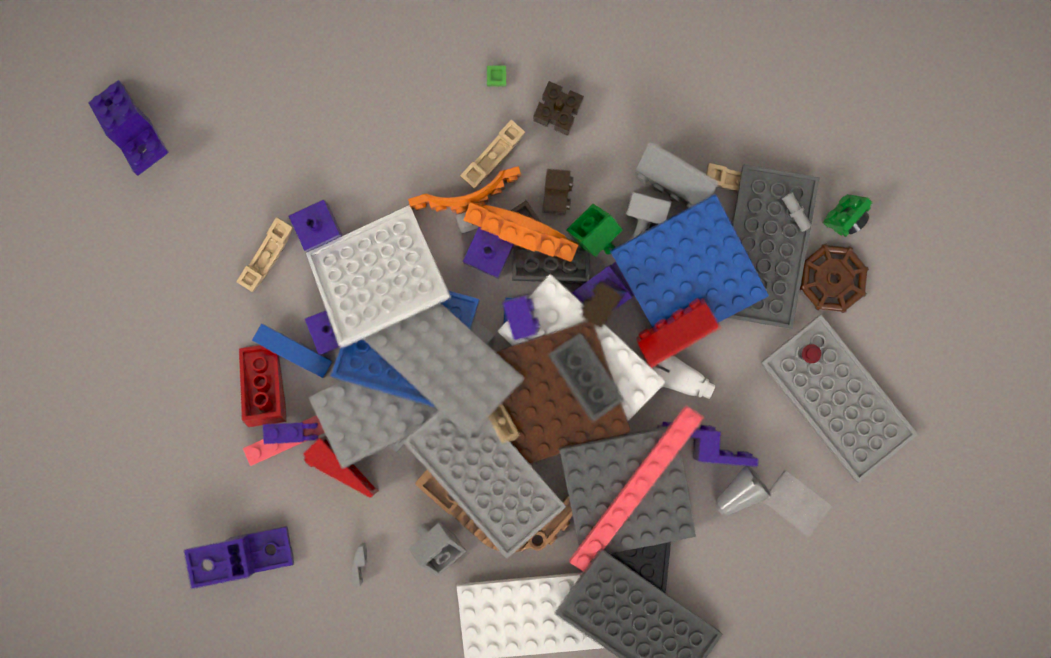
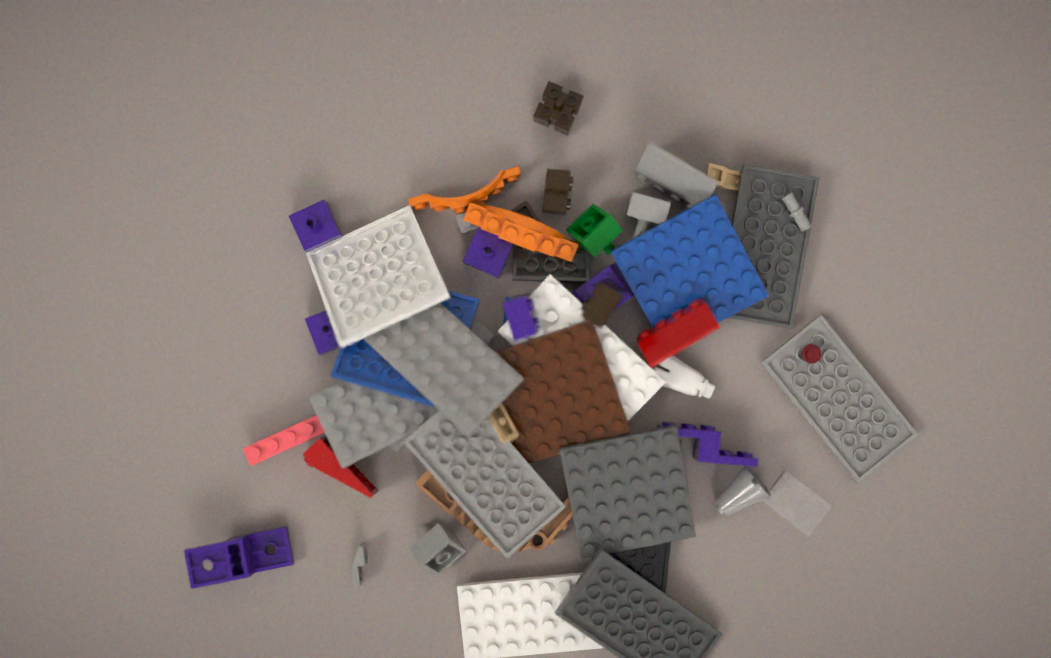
(128, 127): dark purple bracket -> none
(261, 387): red slope -> none
(266, 255): tan slope -> none
(287, 433): dark purple hinge -> none
(292, 350): blue slope -> none
(493, 154): tan slope -> none
(496, 76): bright green plate -> none
(586, 377): dark grey slope -> none
(637, 487): coral plate -> none
(845, 279): reddish brown plate -> none
(849, 215): green piece -> none

